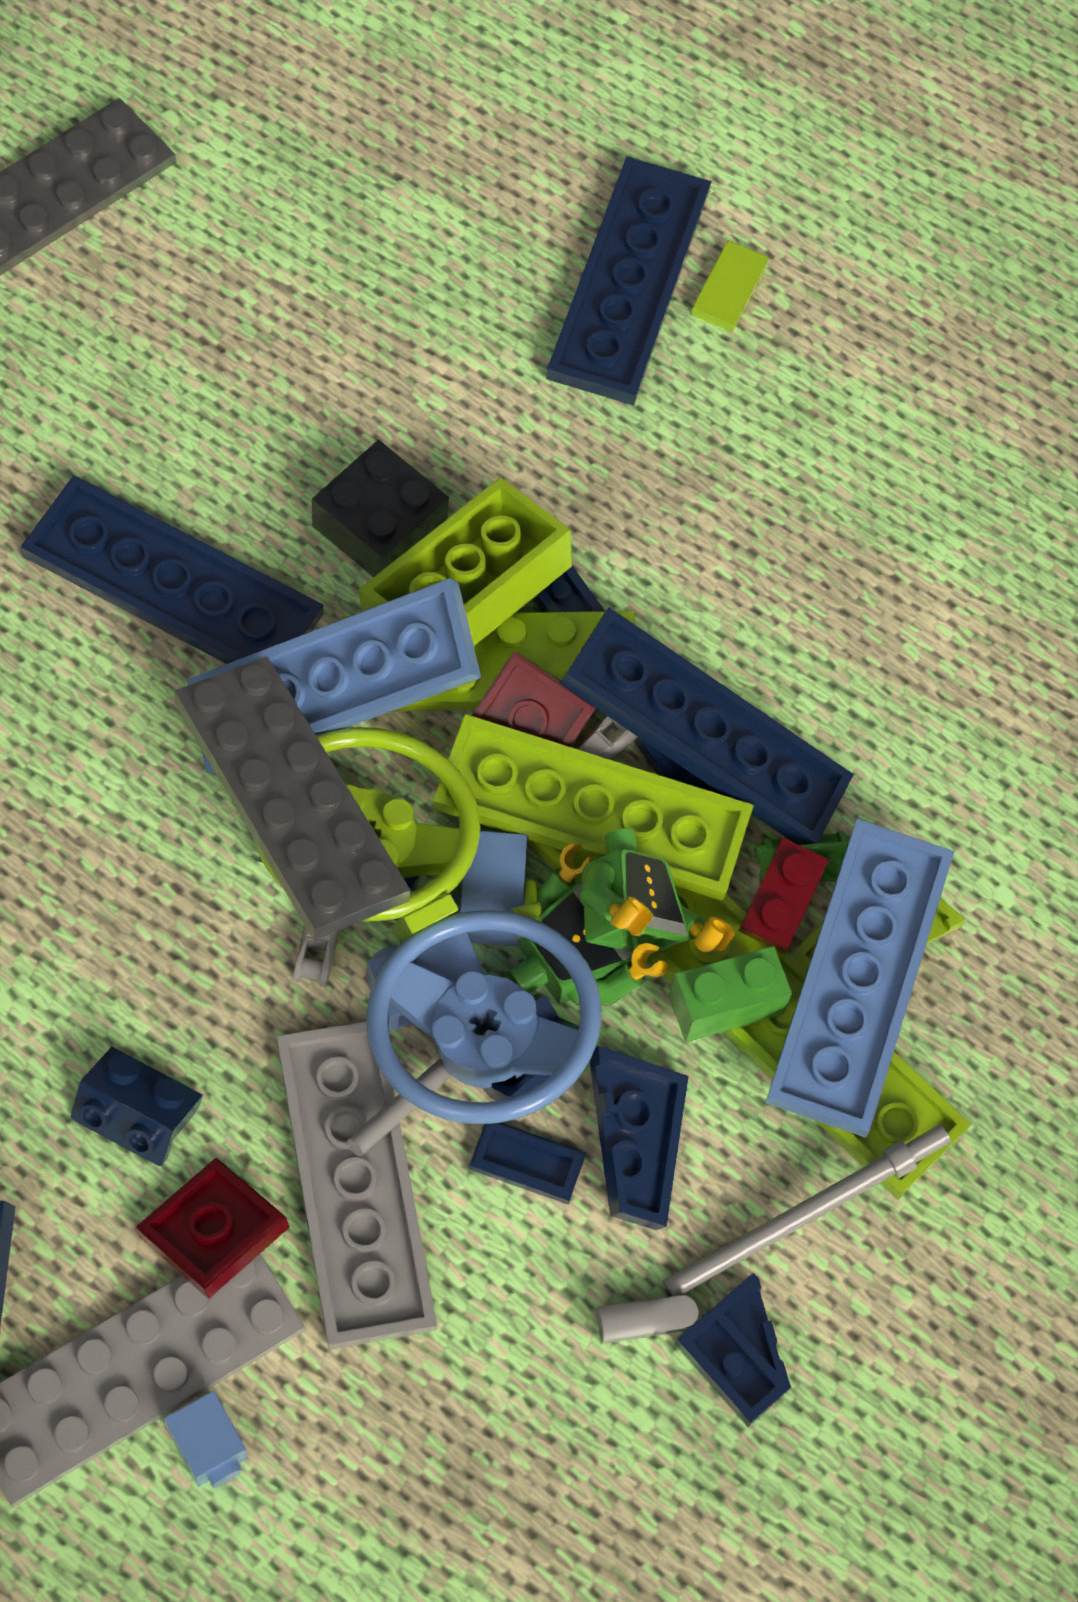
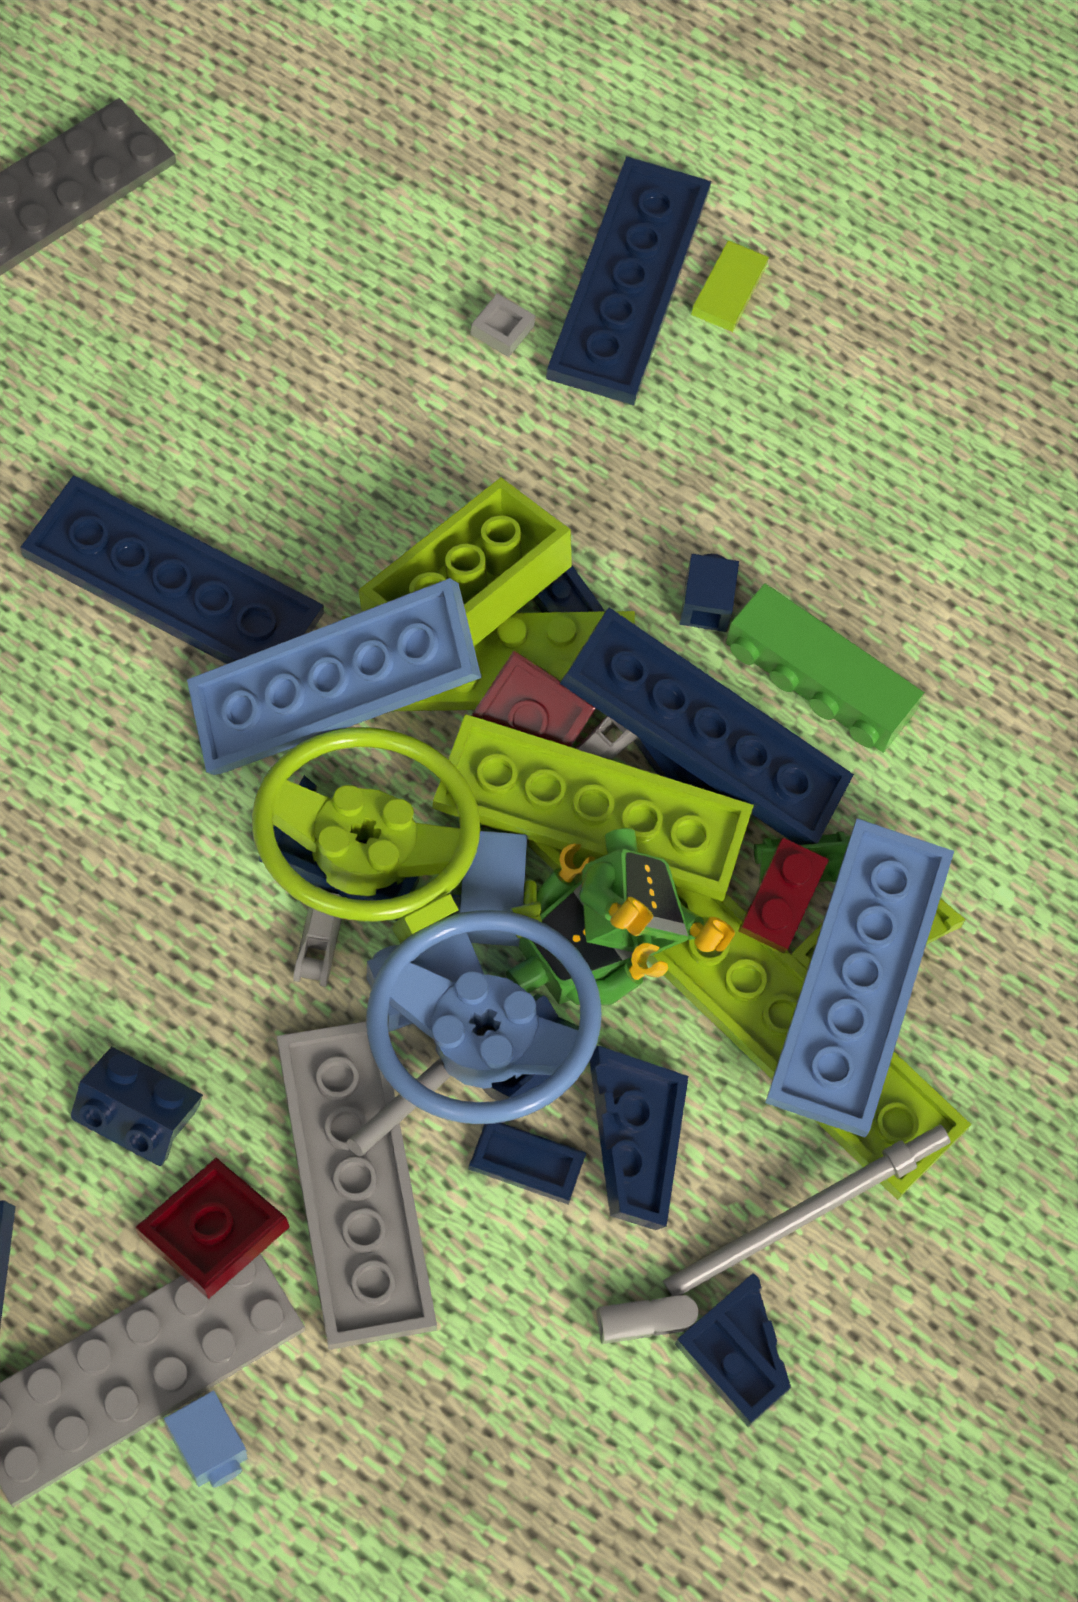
(291, 798): flat silver plate -> none
(378, 508): black brick -> none
(502, 325): none -> light grey plate
(709, 592): none -> dark blue brick
(729, 994): bright green brick -> none
(823, 668): none -> bright green brick

